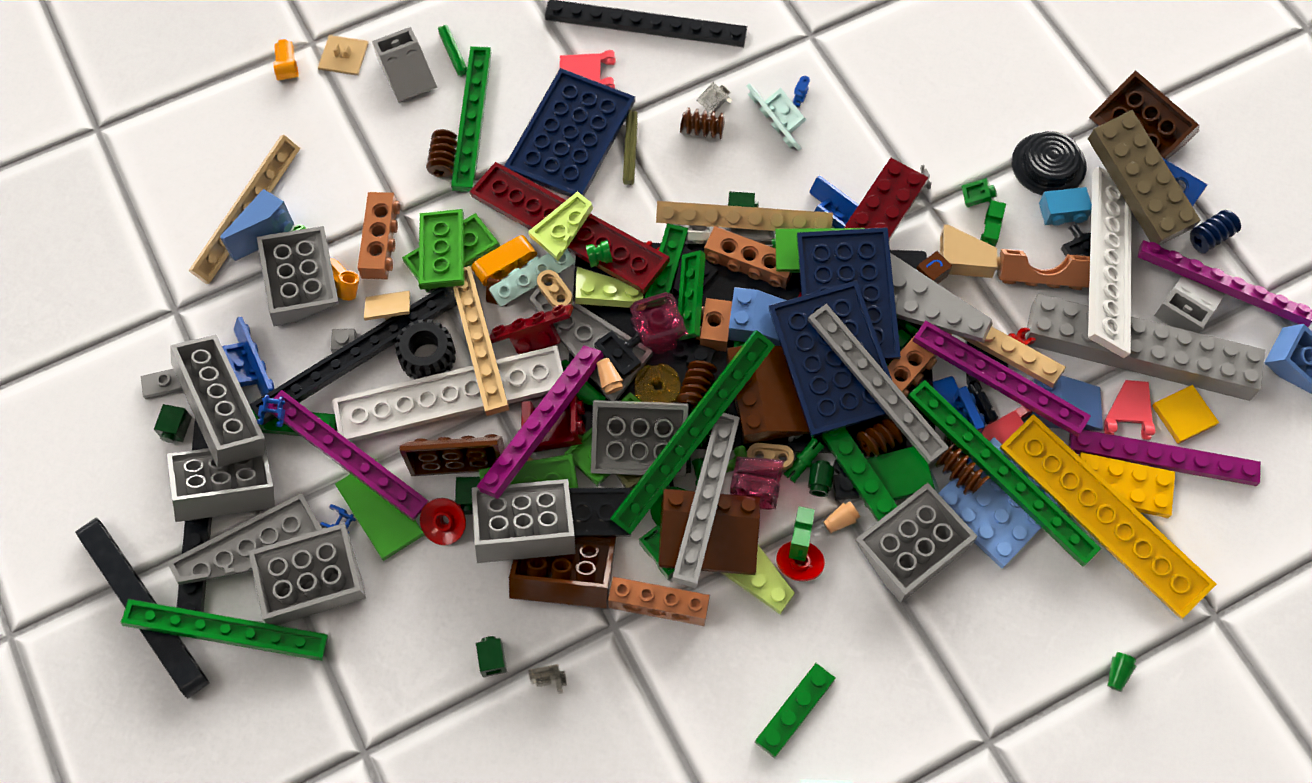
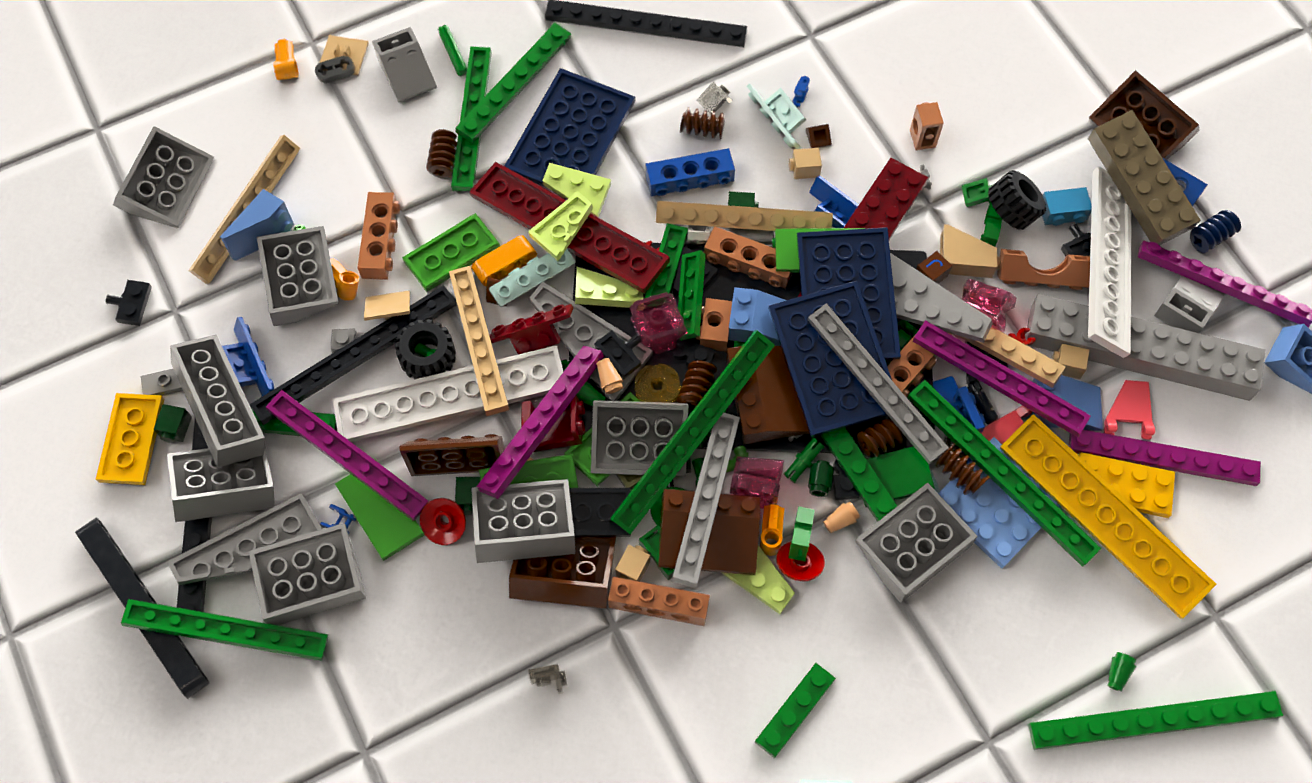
(129, 439): none -> yellow plate
(131, 302): none -> black plate
(163, 179): none -> light grey slope
(264, 409): blue piece -> none
(335, 69): none -> dark grey beam
(424, 350): none -> green arm
(441, 249): bright green tile -> none
(491, 656): dark green brick -> none
(512, 83): none -> green plate
(556, 291): tan plate -> none
(568, 181): none -> yellowish green wing
(589, 65): coral flag -> none
(600, 253): green wheel -> none
(630, 148): olive axle -> none
(633, 563): none -> tan brick
(697, 164): none -> blue brick
(772, 451): tan plate -> none
(772, 528): none -> light orange piece
(805, 163): none -> tan brick
(819, 136): none -> reddish brown slope
(926, 125): none -> nougat brick
(989, 301): none -> clear pink piece
(1017, 200): none -> black tyre
(1048, 162): black piece -> none
(1073, 358): none -> tan brick
(1154, 720): none -> green plate
(1185, 414): yellow tile -> none

